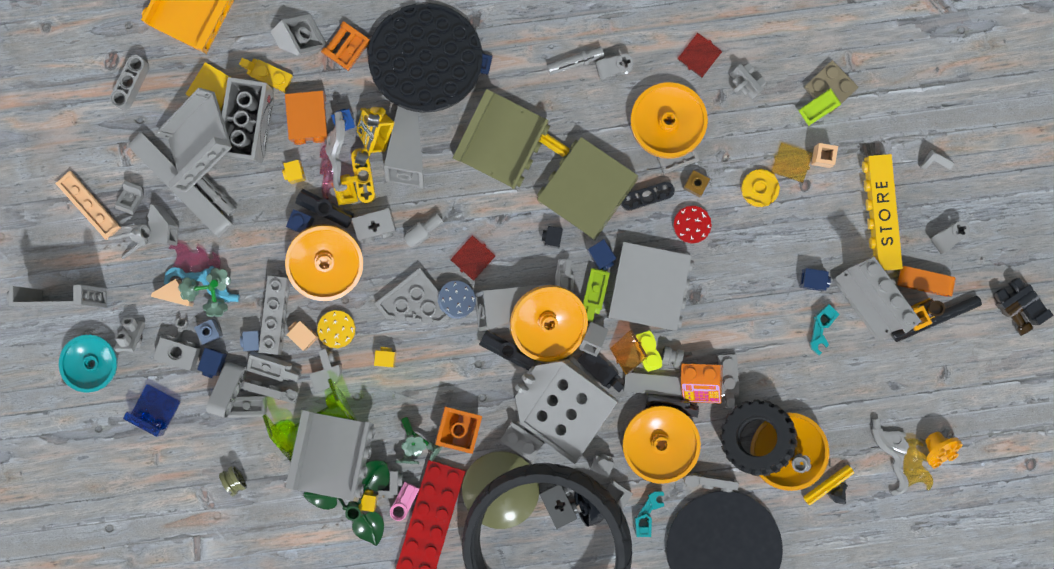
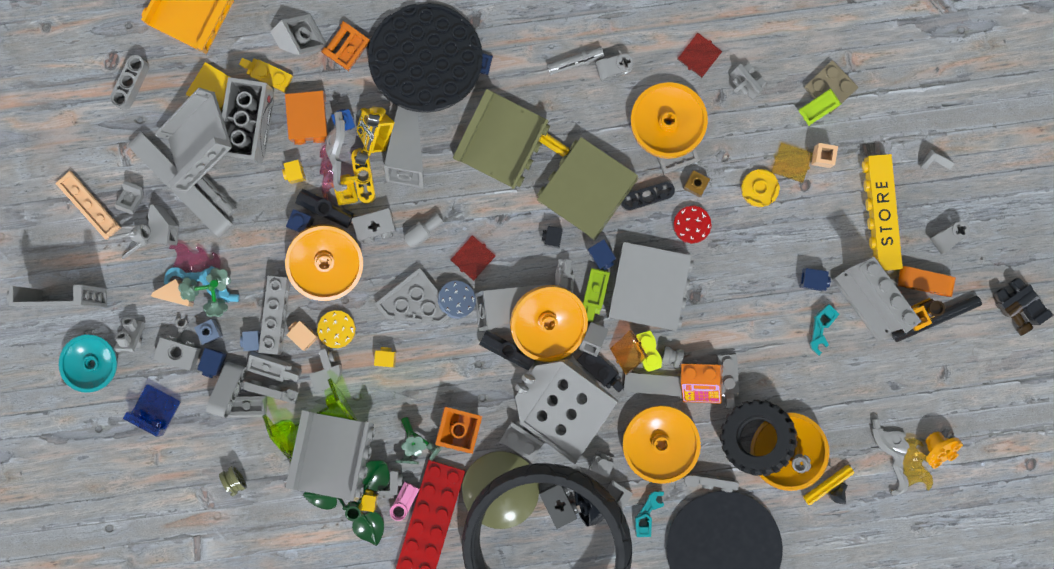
(682, 405): black hinge -> none

